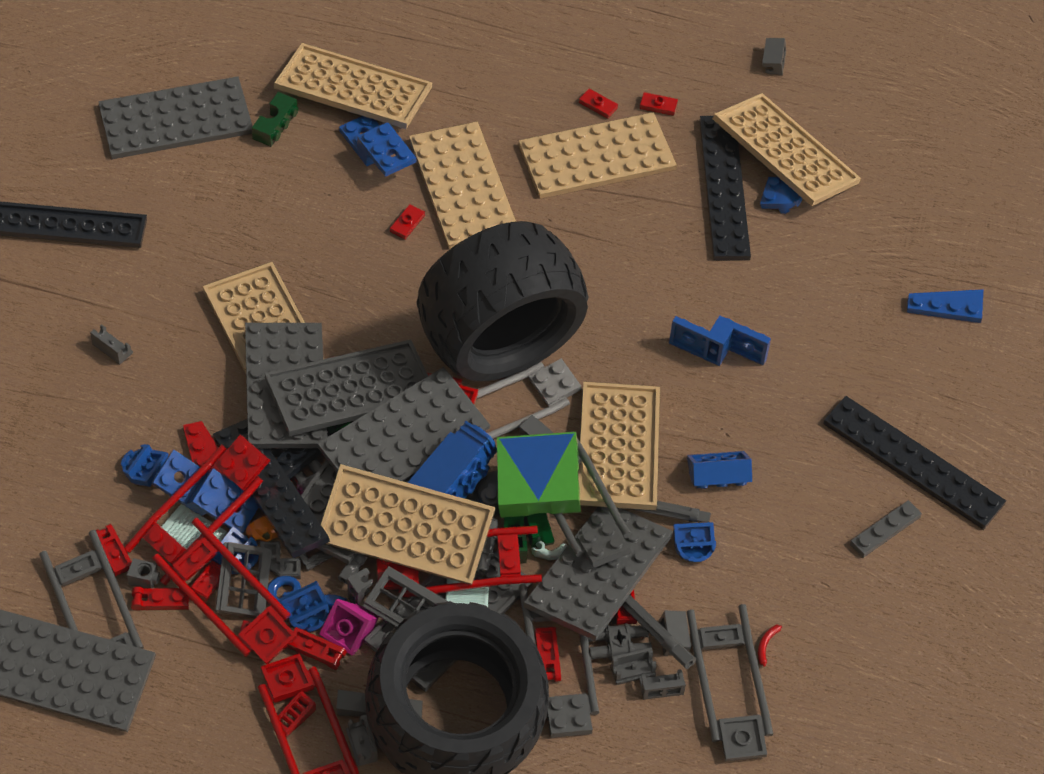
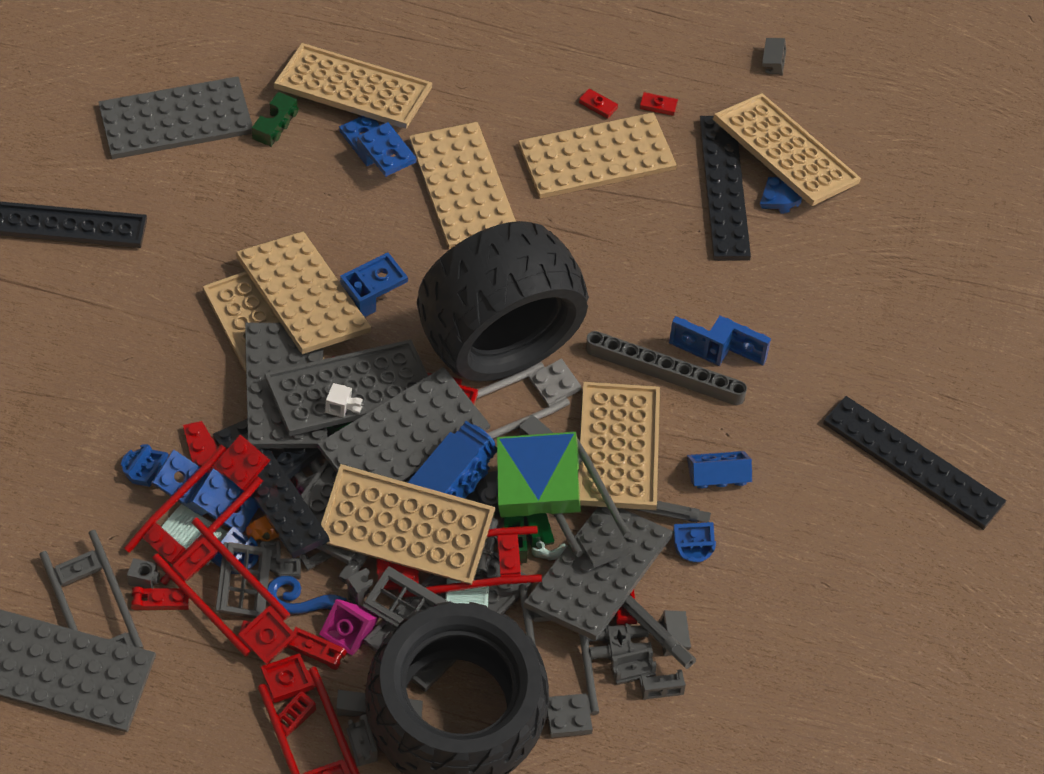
(110, 345): dark grey hinge -> none
(114, 550): red plate -> none
(207, 581): red plate -> none
(303, 292): none -> tan plate
(307, 607): blue slope -> none
(340, 400): none -> white brick
(365, 285): none -> blue bracket
(407, 221): red plate -> none
(548, 648): red plate -> none
(666, 368): none -> dark grey beam
(744, 735): dark grey plate -> none
(764, 641): red piece -> none
(885, 528): dark grey plate -> none
(957, 305): blue wing -> none

